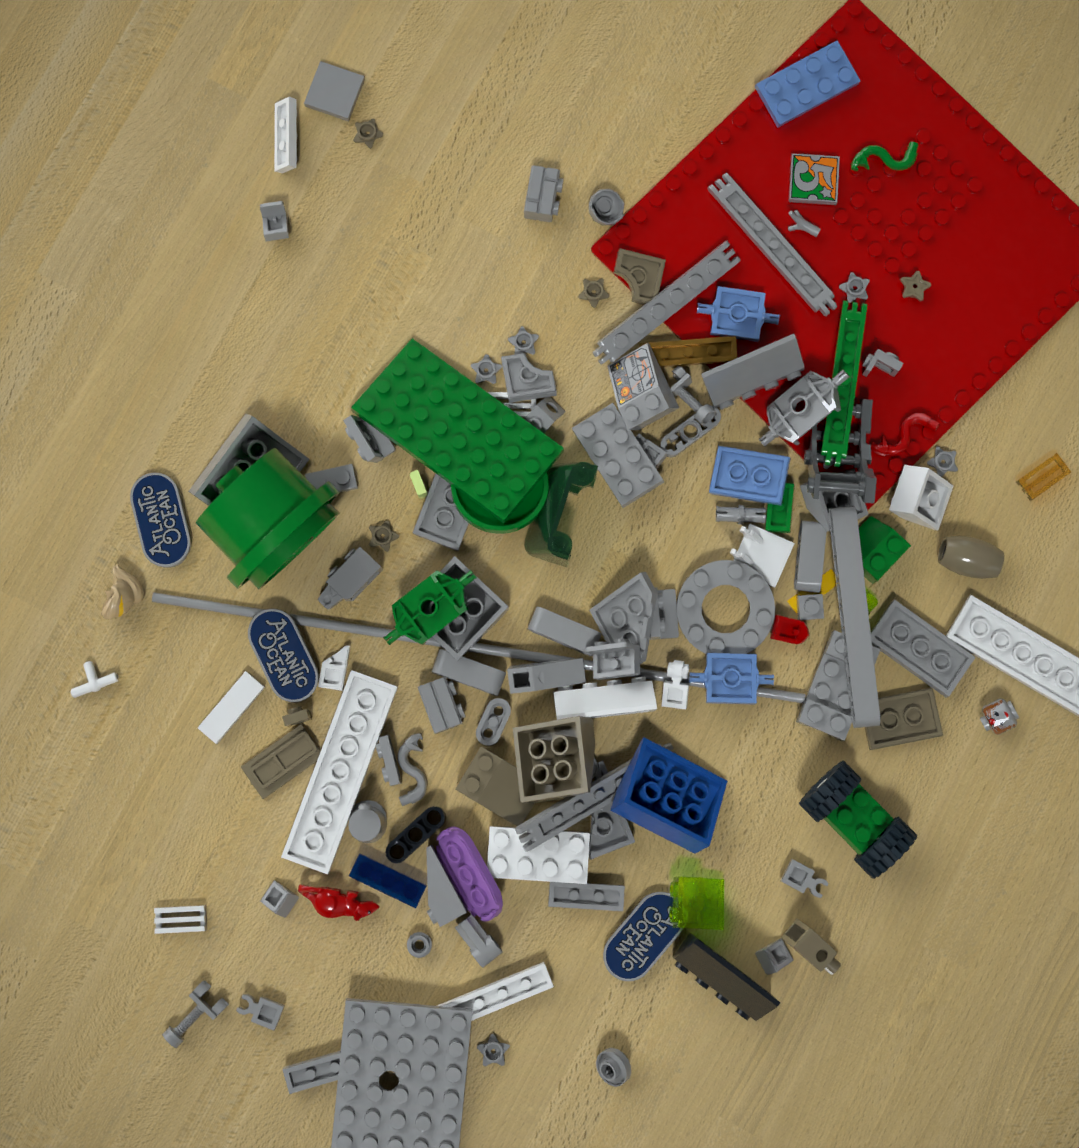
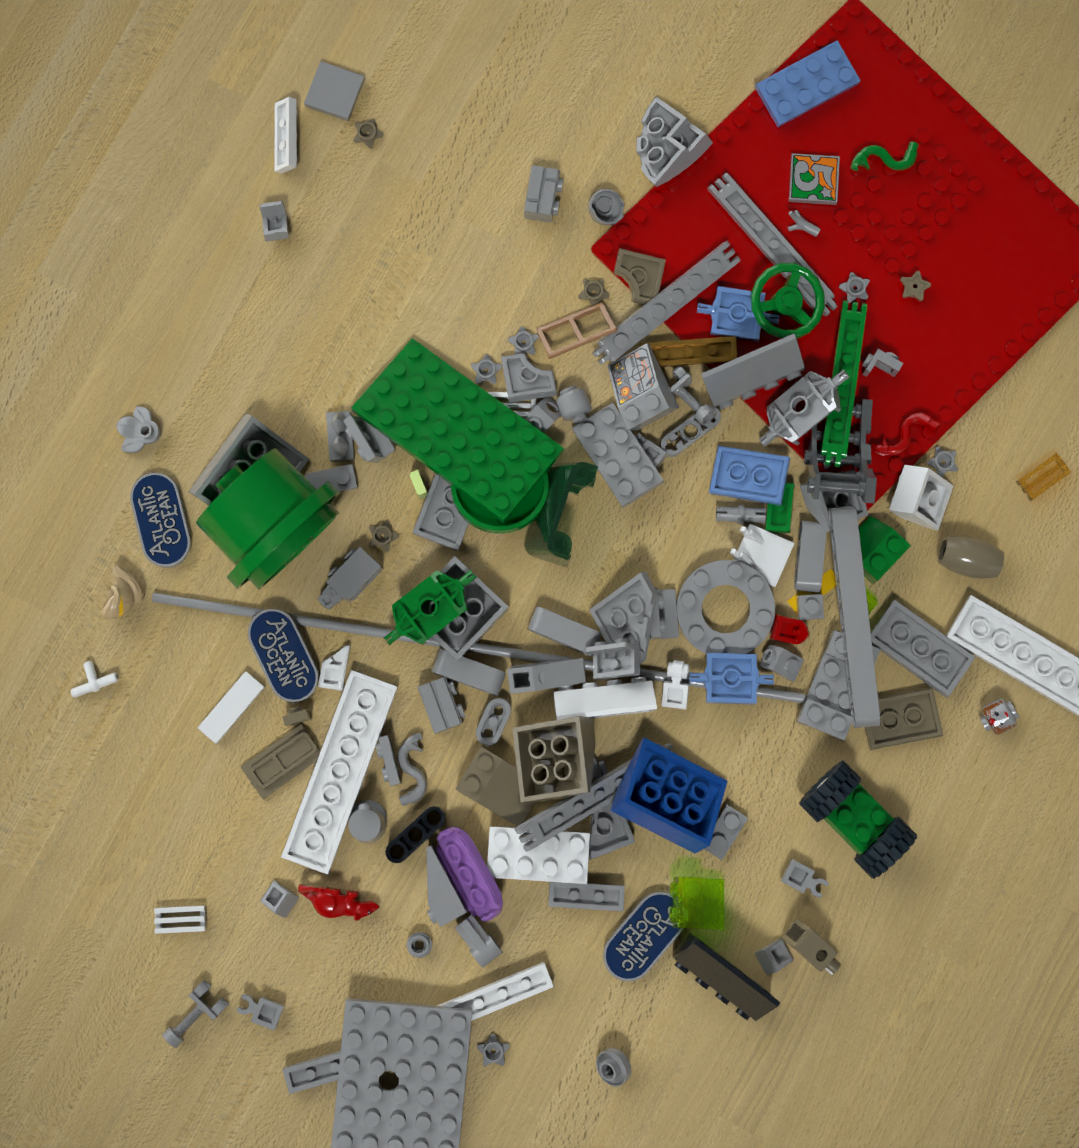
(135, 430): none -> light grey plate
(340, 444): none -> light grey tile
(387, 880): clear blue plate -> none
(571, 319): none -> medium nougat window
(573, 404): none -> light grey head
(668, 143): none -> light grey brick
(726, 830): none -> light grey plate
(781, 662): none -> light grey bracket
(787, 300): none -> green piece

